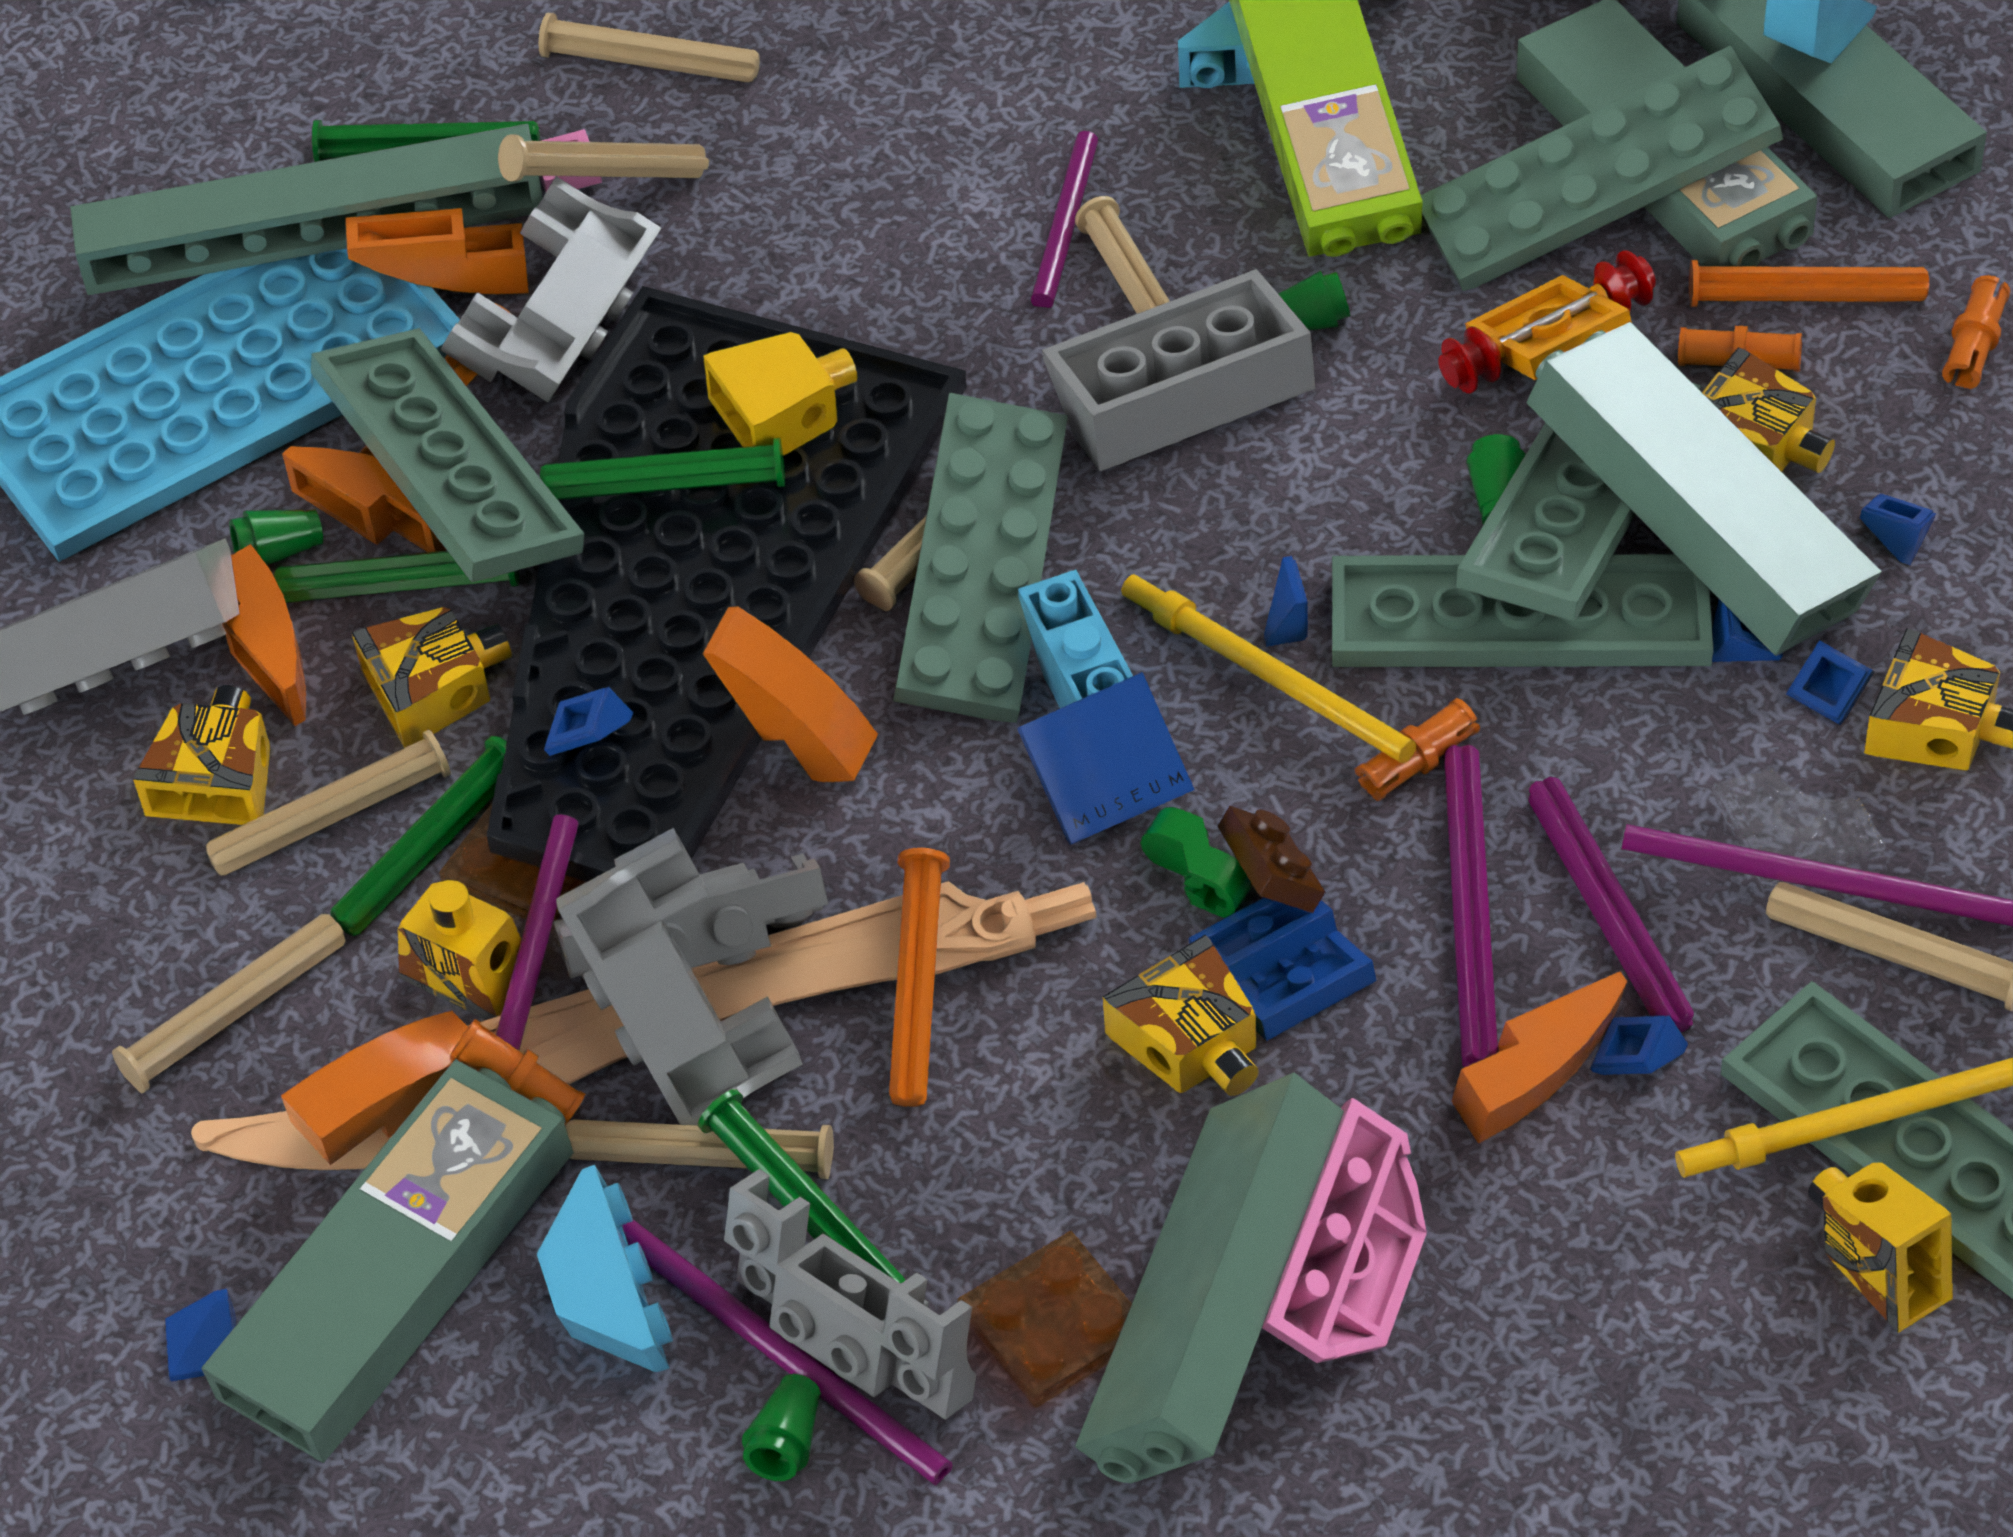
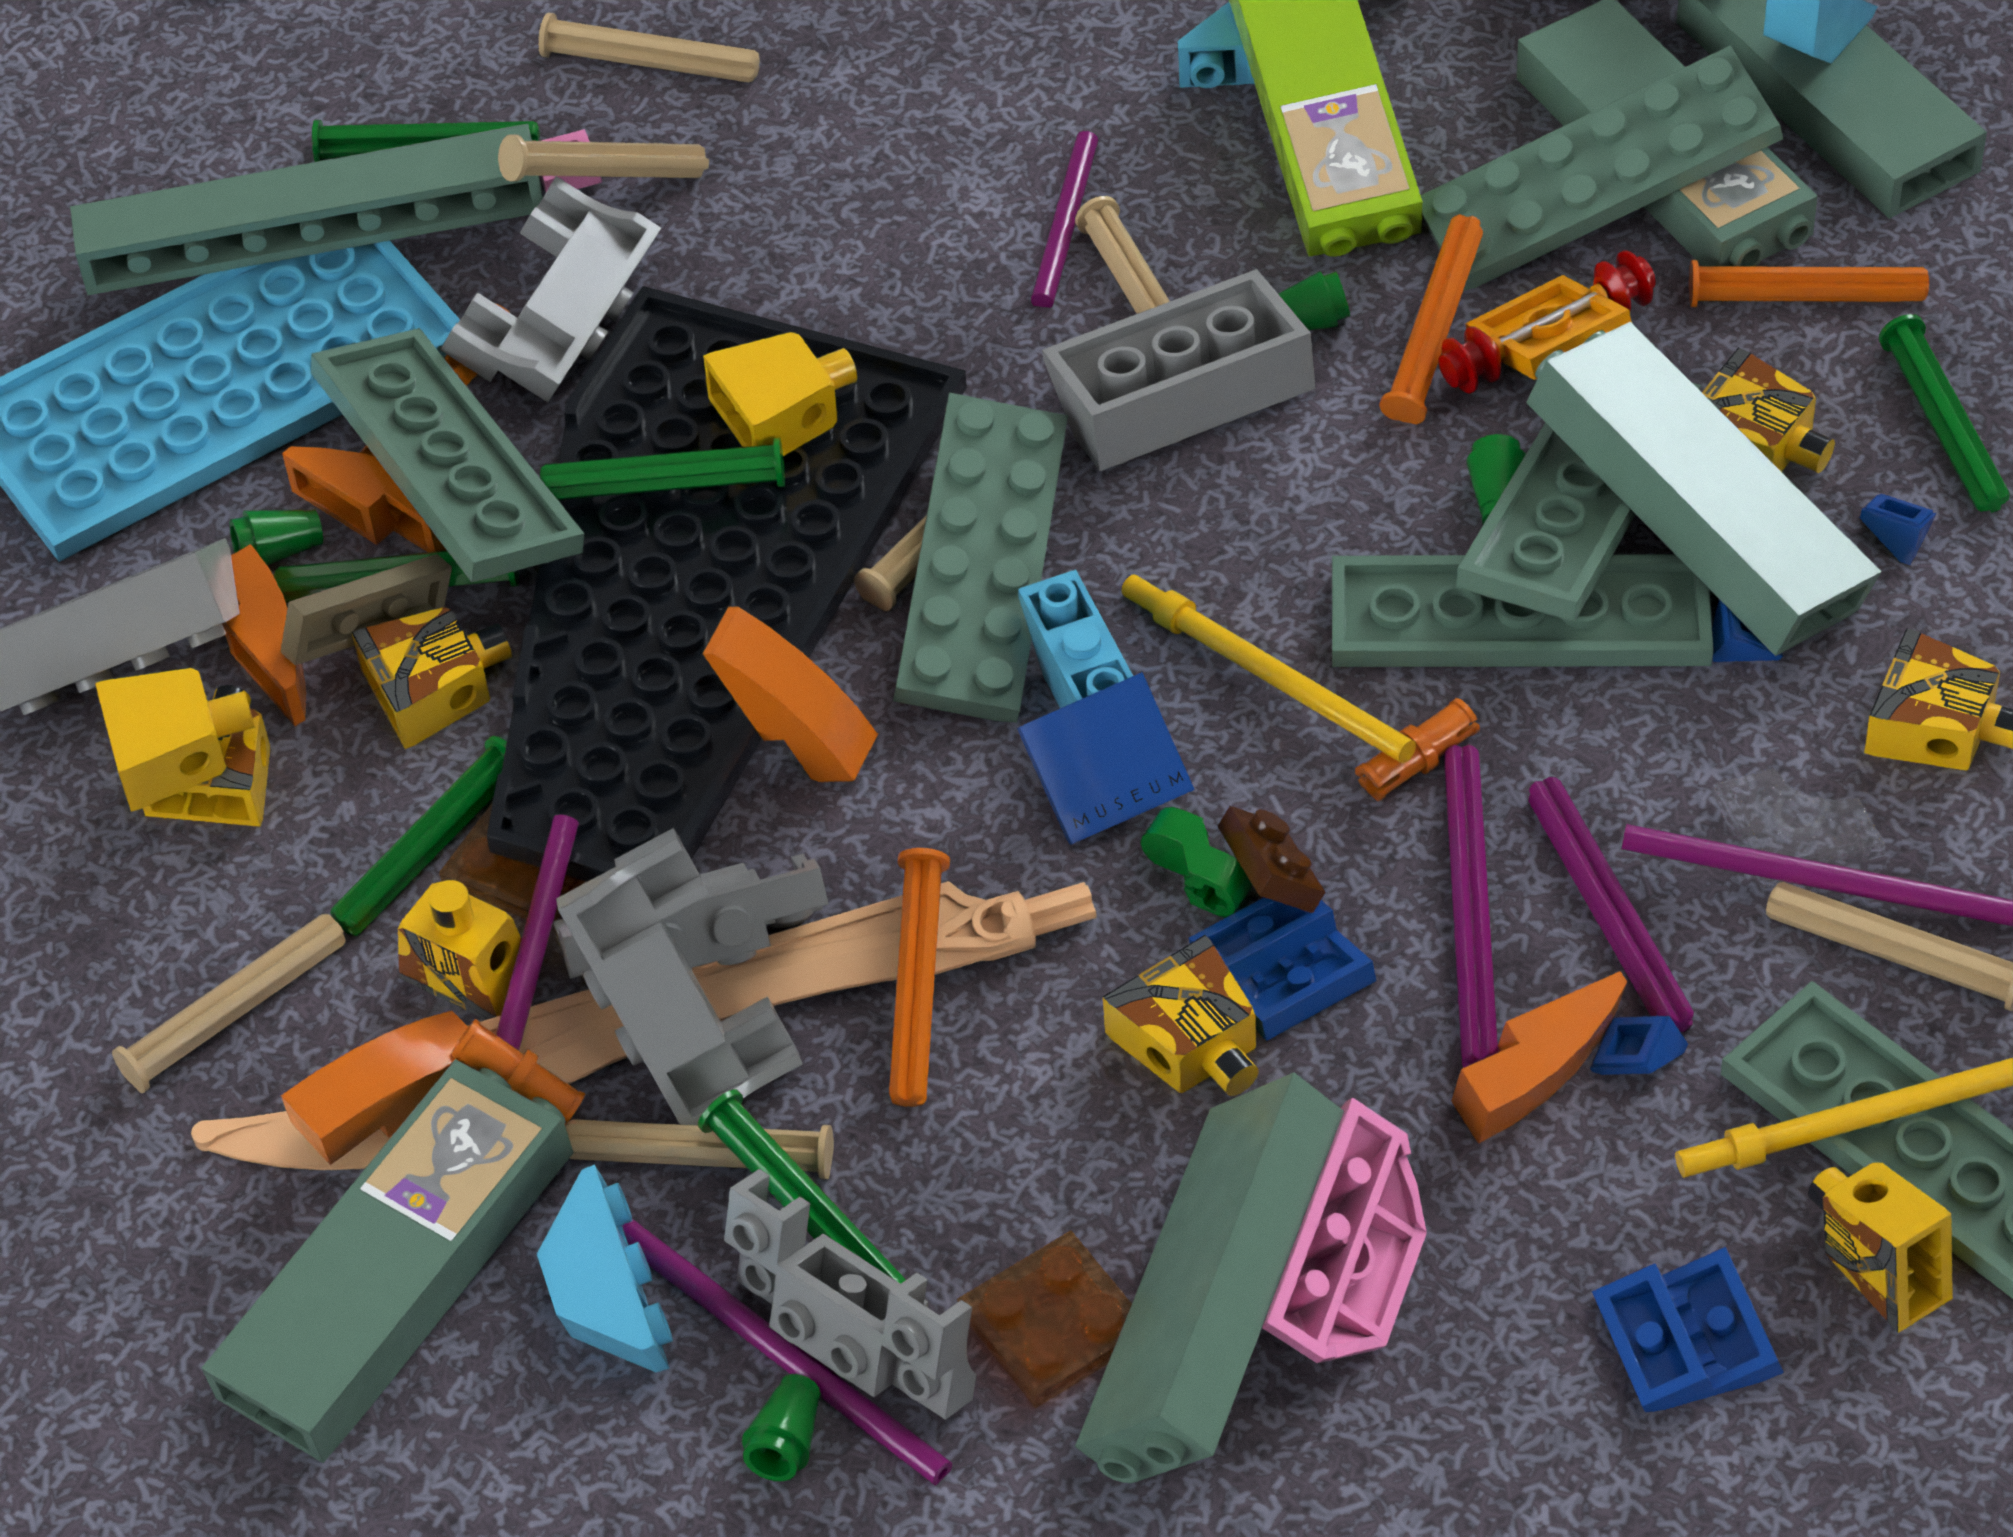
(167, 732): none -> yellow torso
(197, 1333): blue slope -> none
(325, 620): none -> dark tan plate
(327, 805): tan axle -> none
(440, 252): orange slope -> none
(586, 720): blue slope -> none
(1289, 607): blue slope -> none
(1433, 322): none -> orange axle
(1687, 1332): none -> blue slope
(1716, 347): orange pin -> none
(1830, 682): blue slope -> none
(1944, 411): none -> green axle
(1976, 332): orange pin -> none

